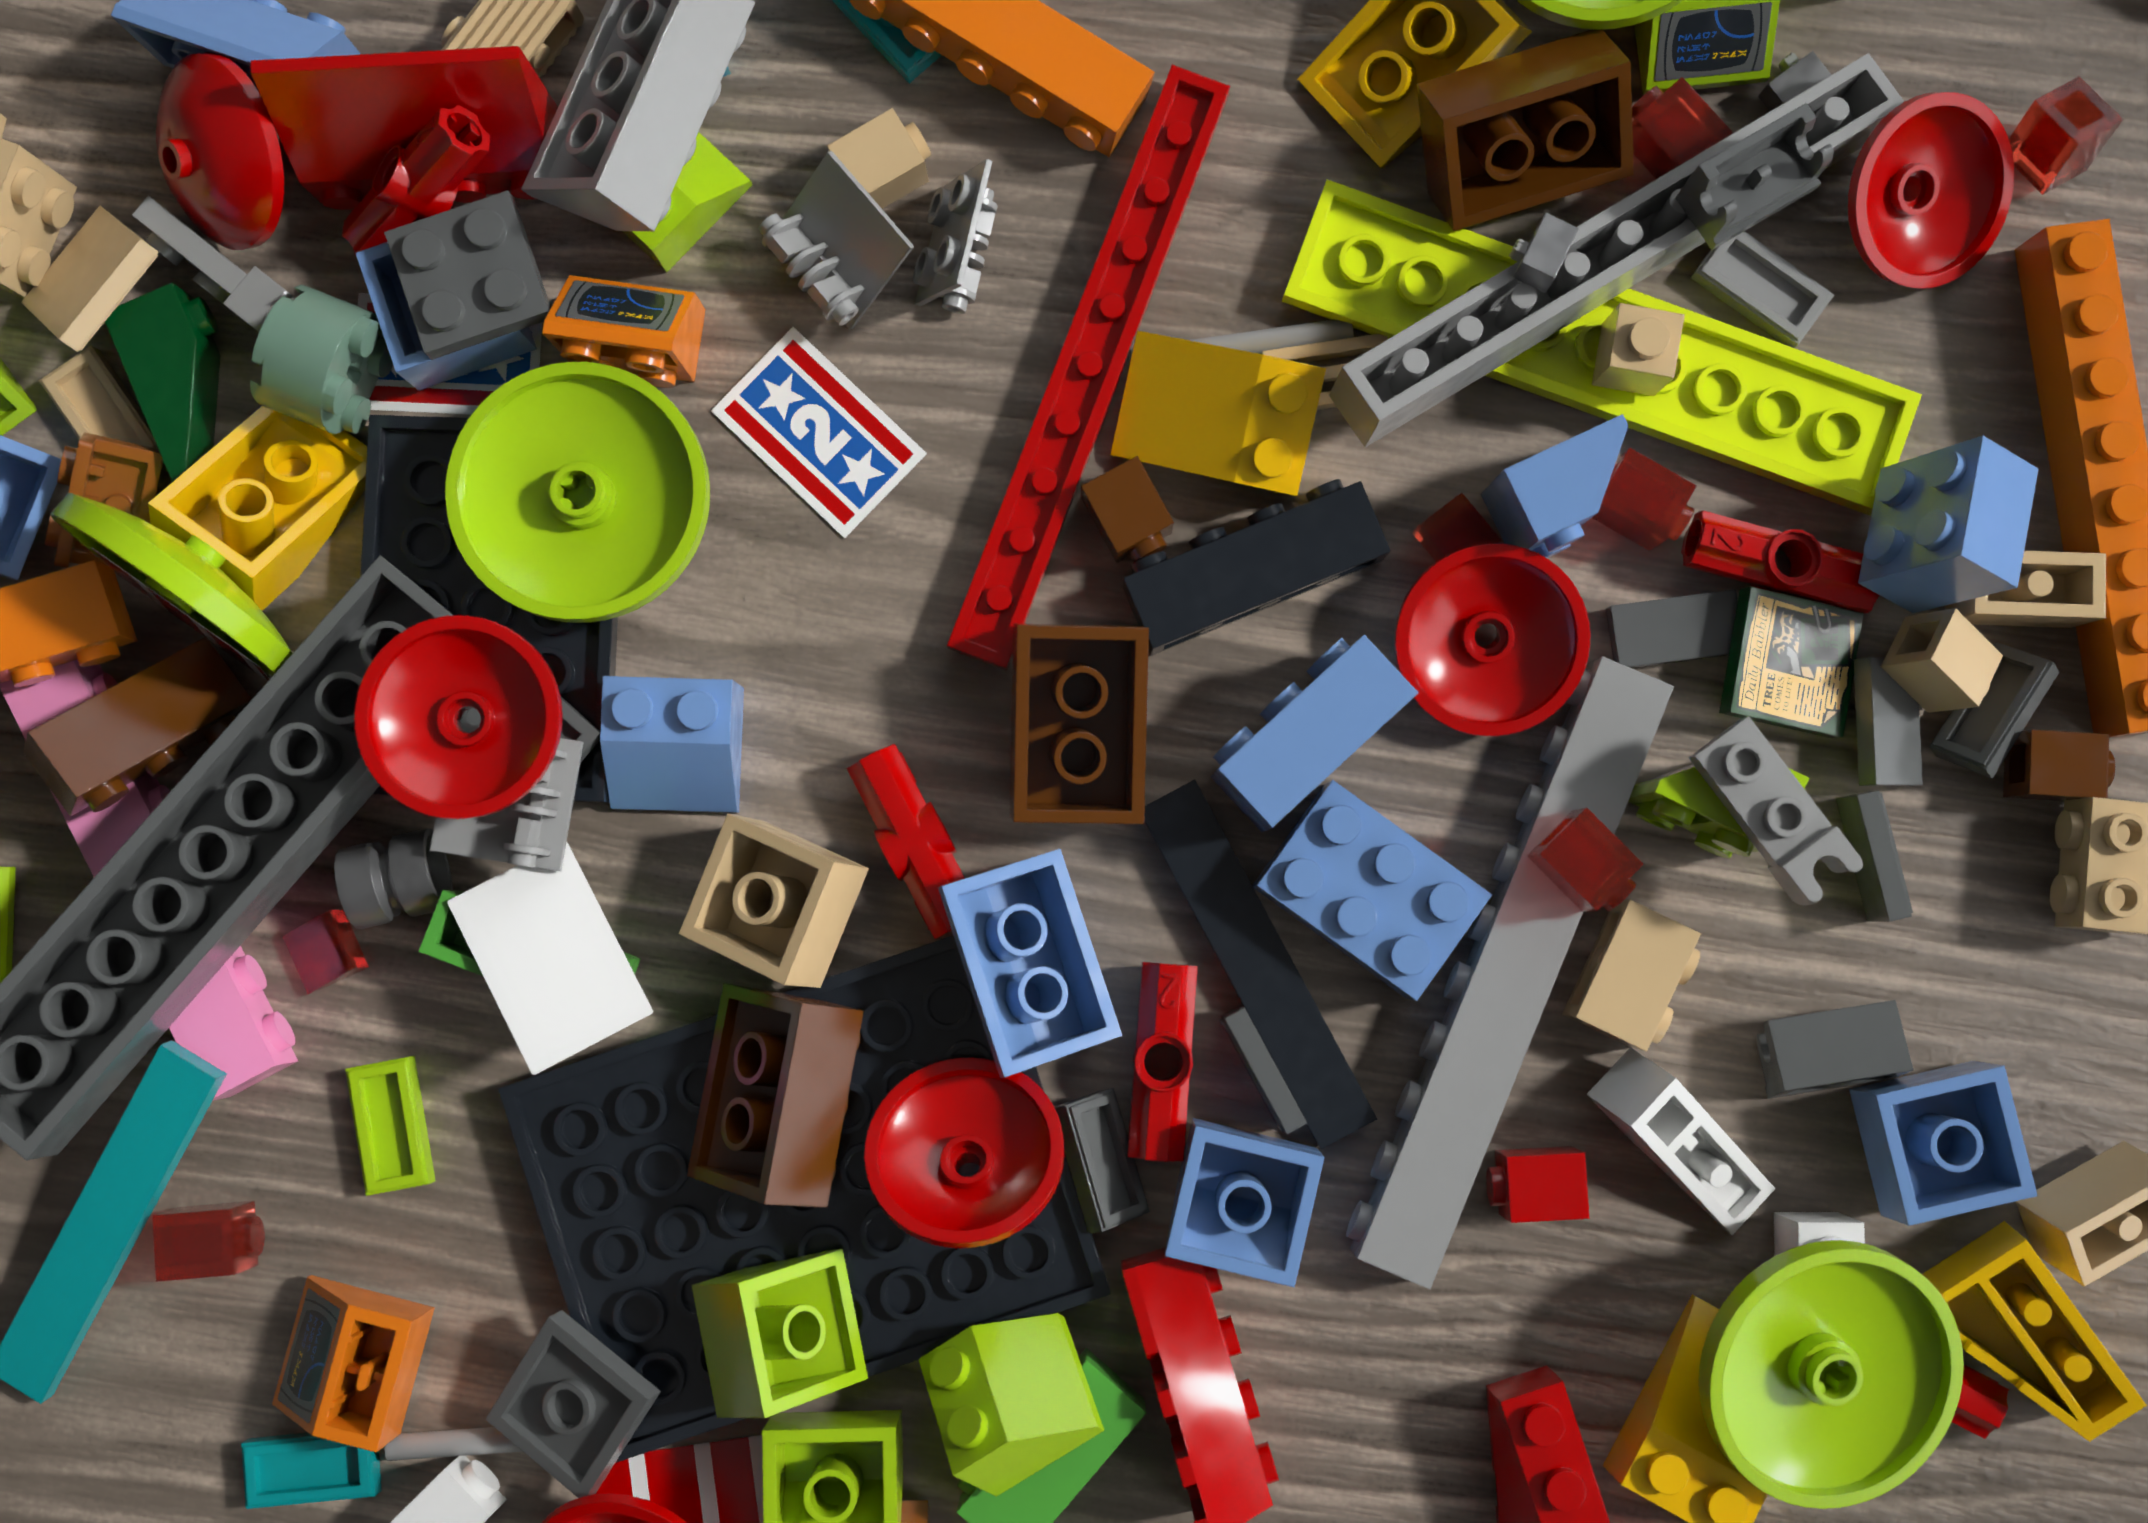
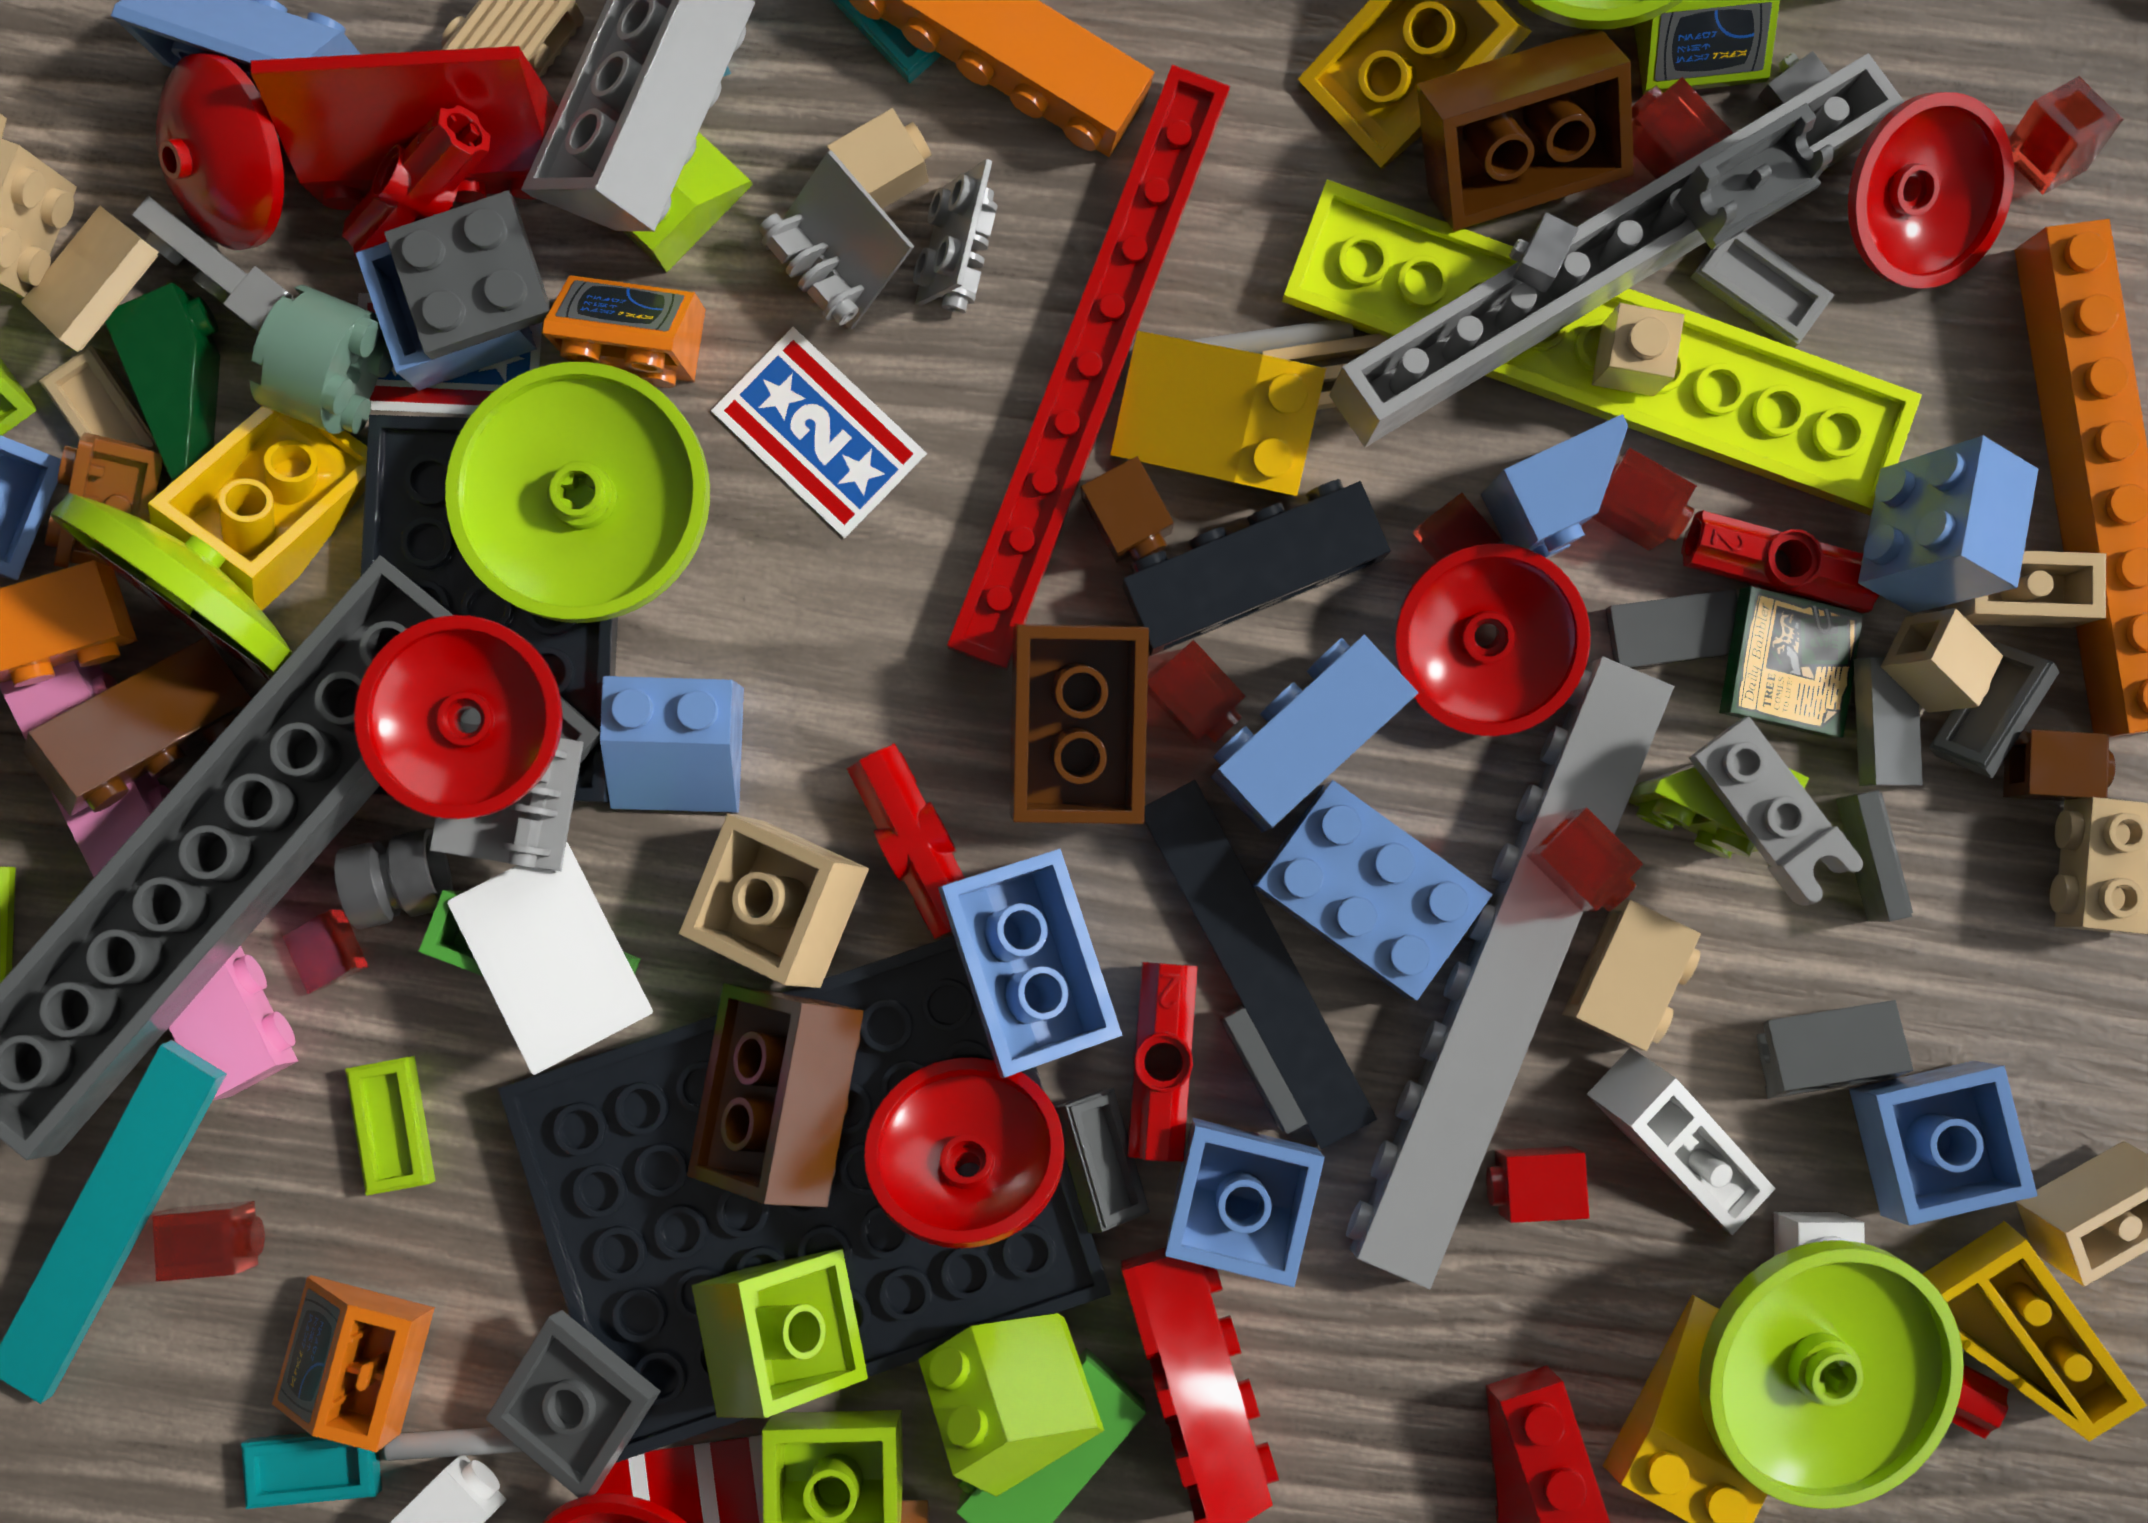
(1196, 694): none -> clear red brick

